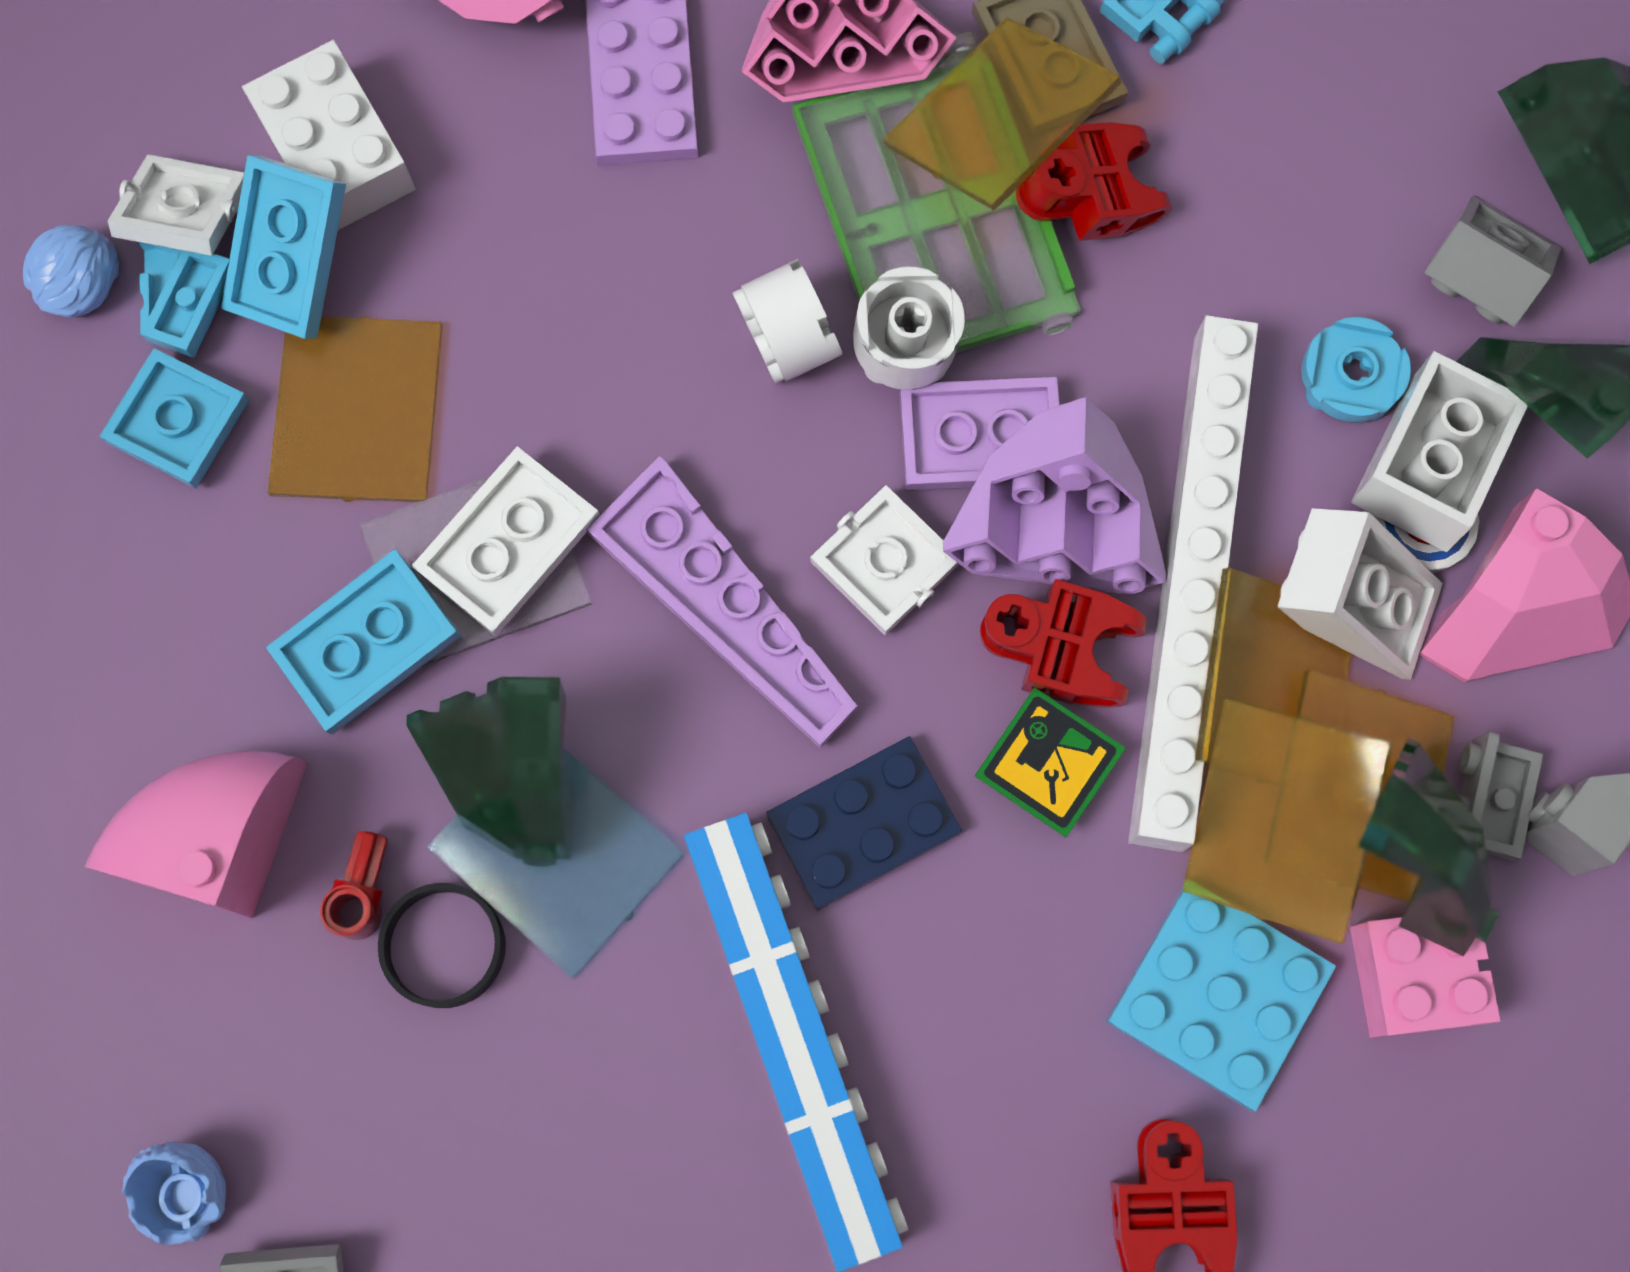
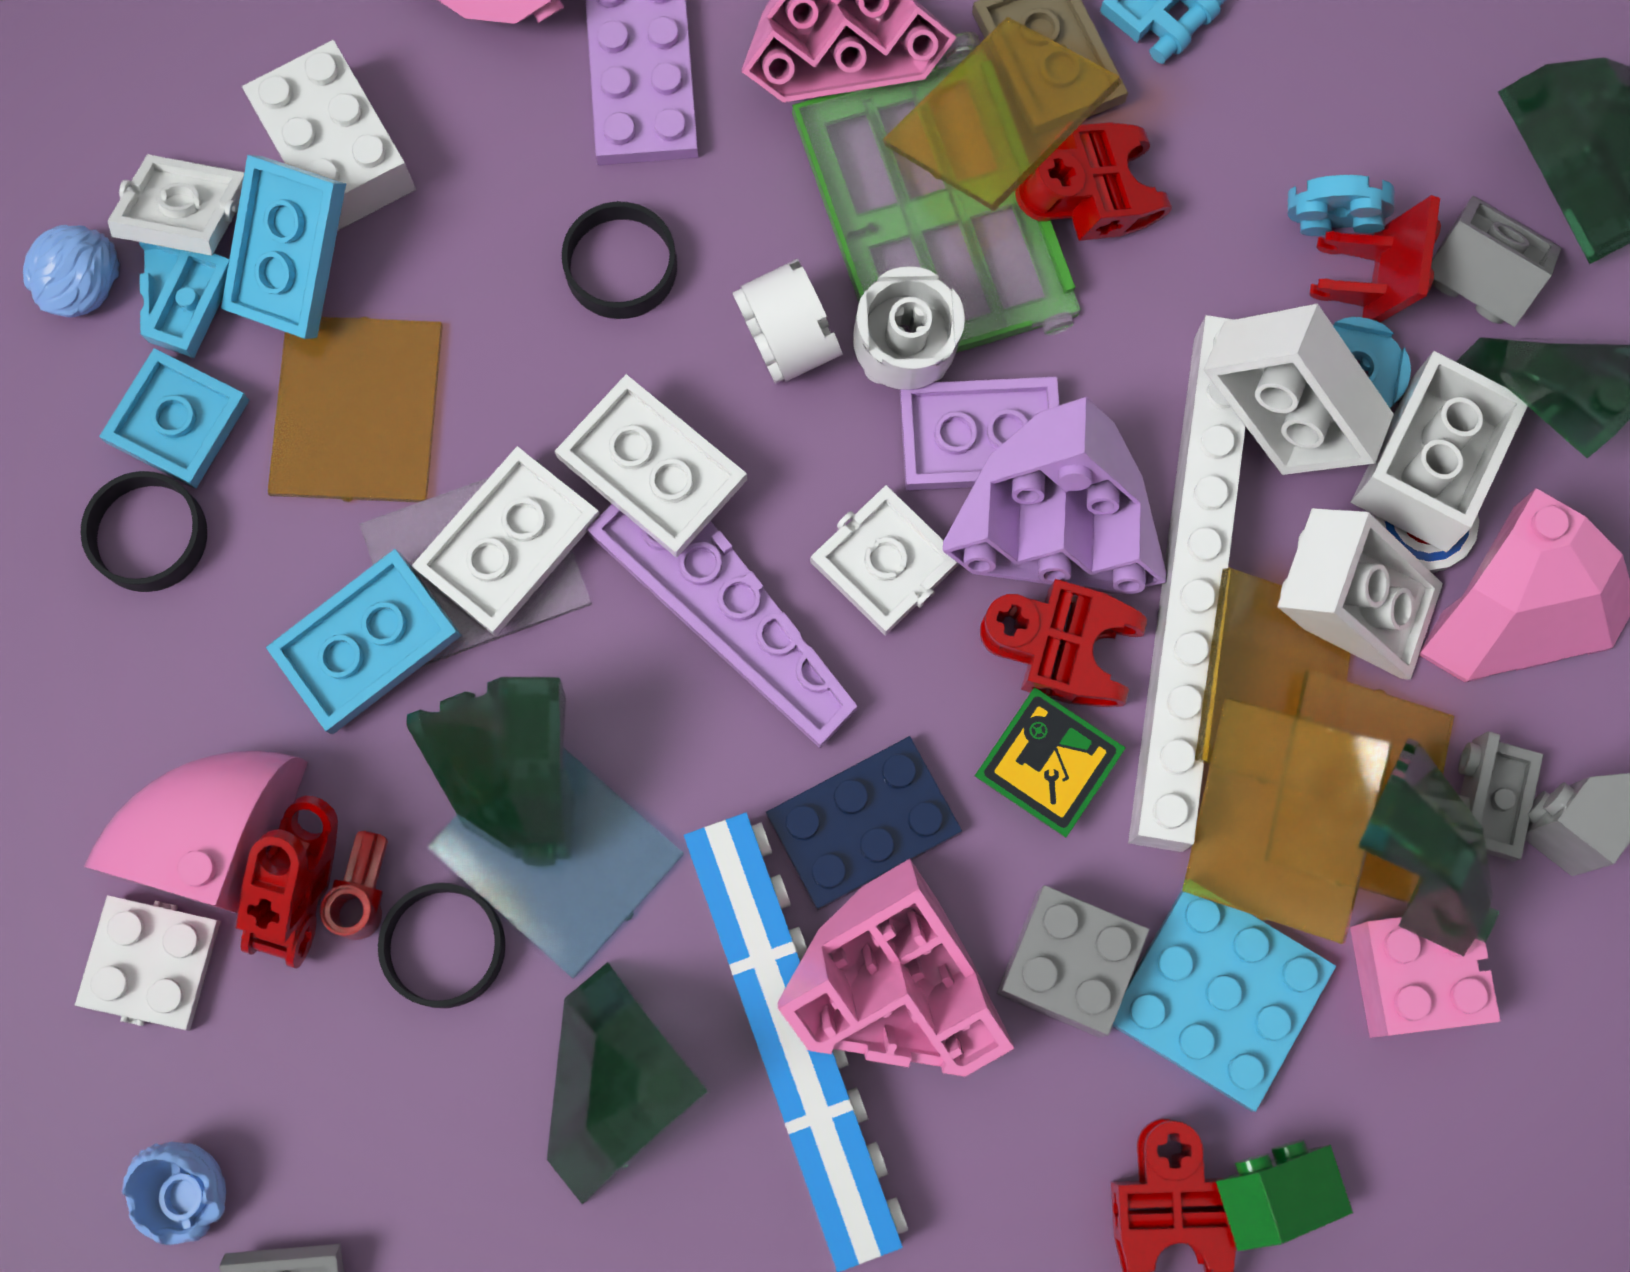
(108, 495): none -> black tyre
(148, 963): none -> white plate
(287, 883): none -> red piece
(613, 1084): none -> clear green brick
(619, 211): none -> black tyre
(651, 465): none -> white plate
(894, 983): none -> bright pink brick
(1073, 961): none -> light grey brick
(1284, 1195): none -> green brick
(1299, 390): none -> white brick
(1341, 203): none -> medium azure plate
(1401, 262): none -> red plate

